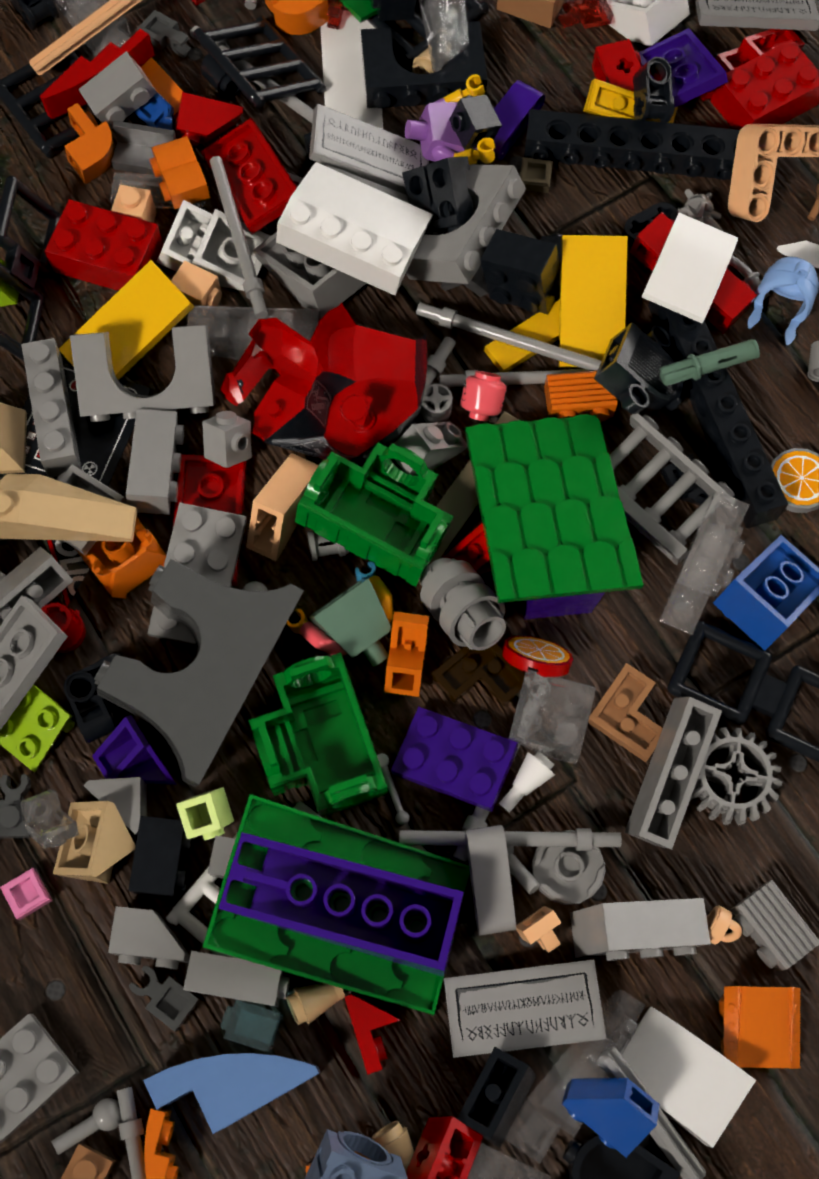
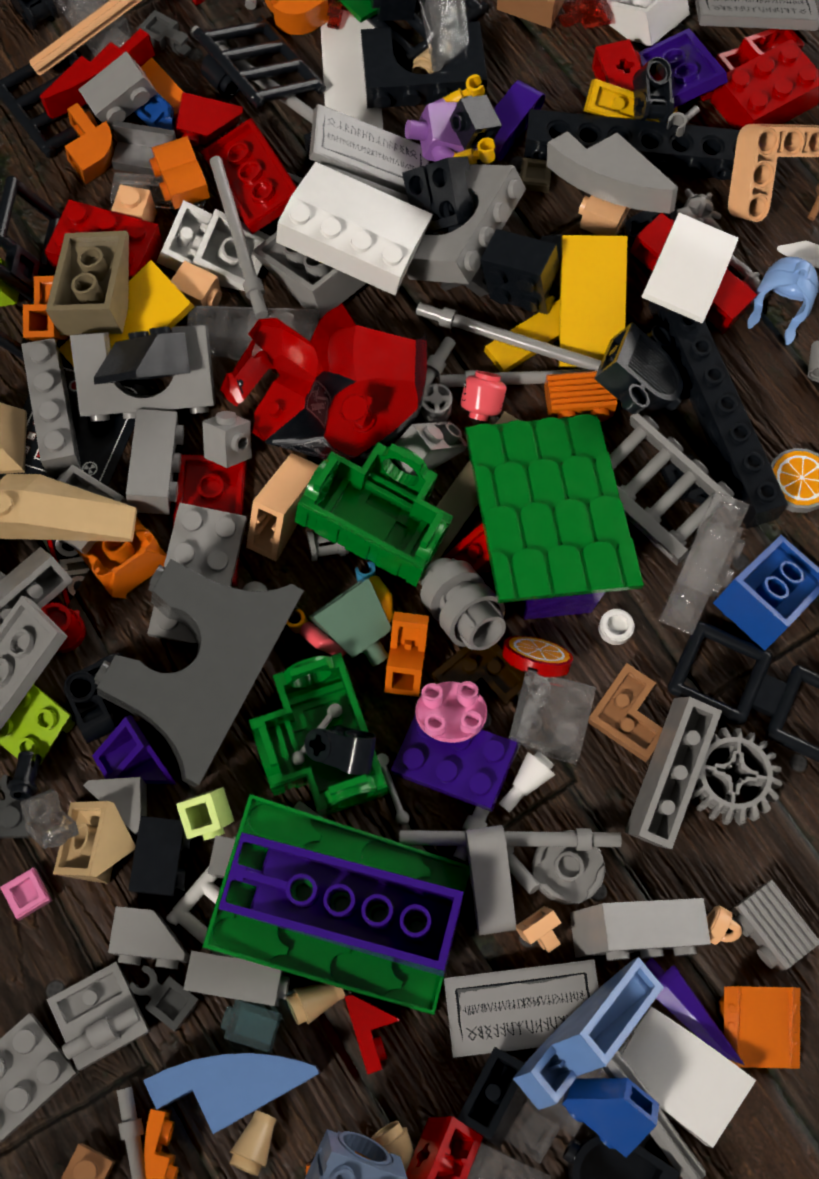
(25, 776): none -> black pin
(36, 321): none -> orange brick
(91, 283): none -> dark tan slope
(98, 1016): none -> light grey plate
(104, 1117): light grey bar -> none
(145, 357): none -> black slope
(253, 1145): none -> tan cone
(333, 711): none -> light grey hinge
(342, 748): none -> black piece
(451, 711): none -> bright pink dish
(589, 1035): none -> medium blue slope
(601, 216): none -> light nougat slope
(612, 173): none -> light grey slope
(616, 626): none -> white tile
(681, 120): none -> light grey hand
(687, 1008): none -> dark purple bar
(709, 362): sand green axle -> none

